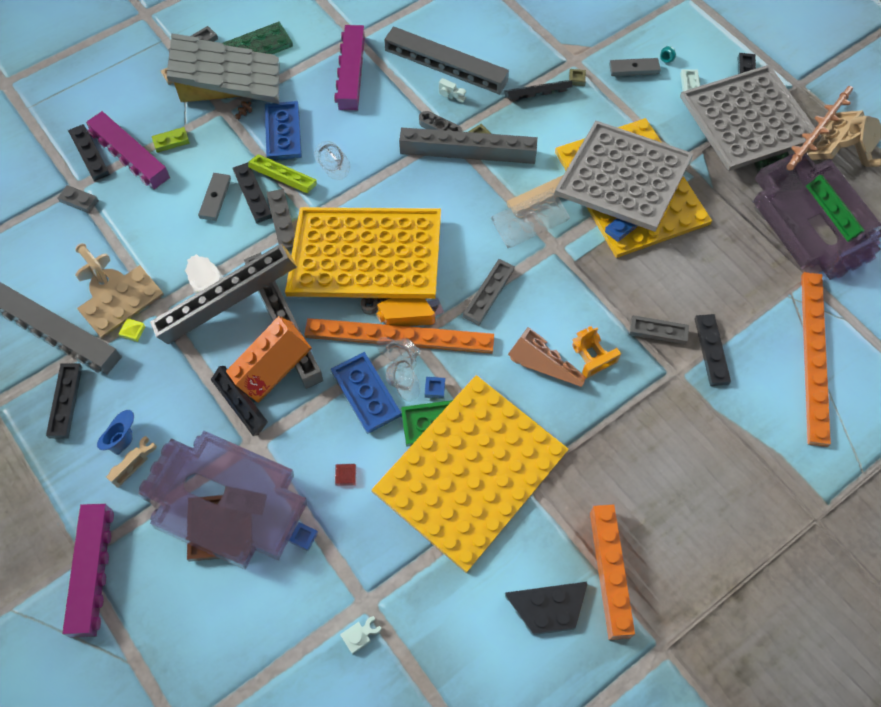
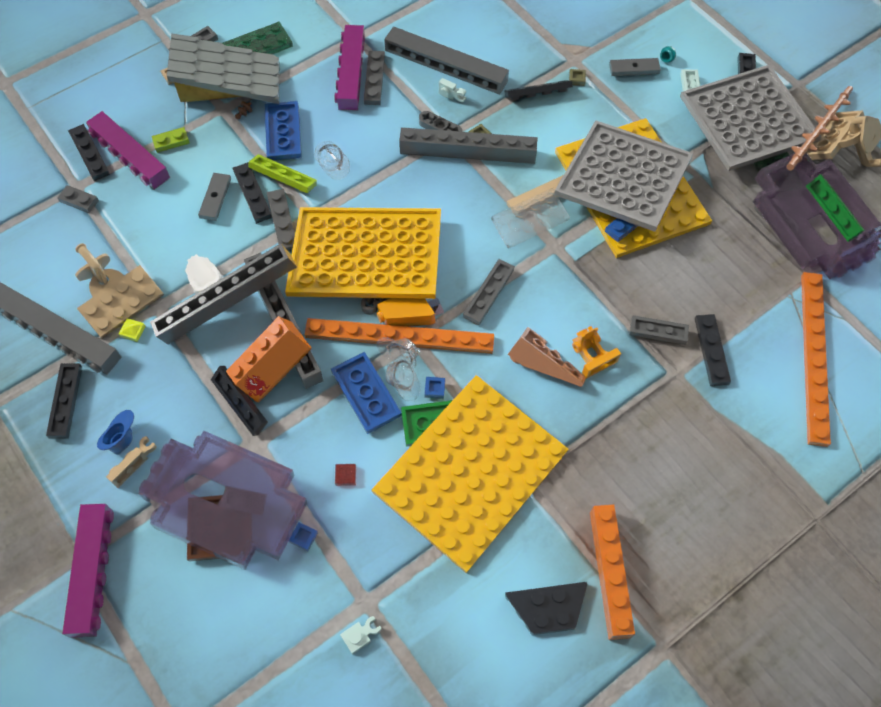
(374, 78): none -> dark grey plate

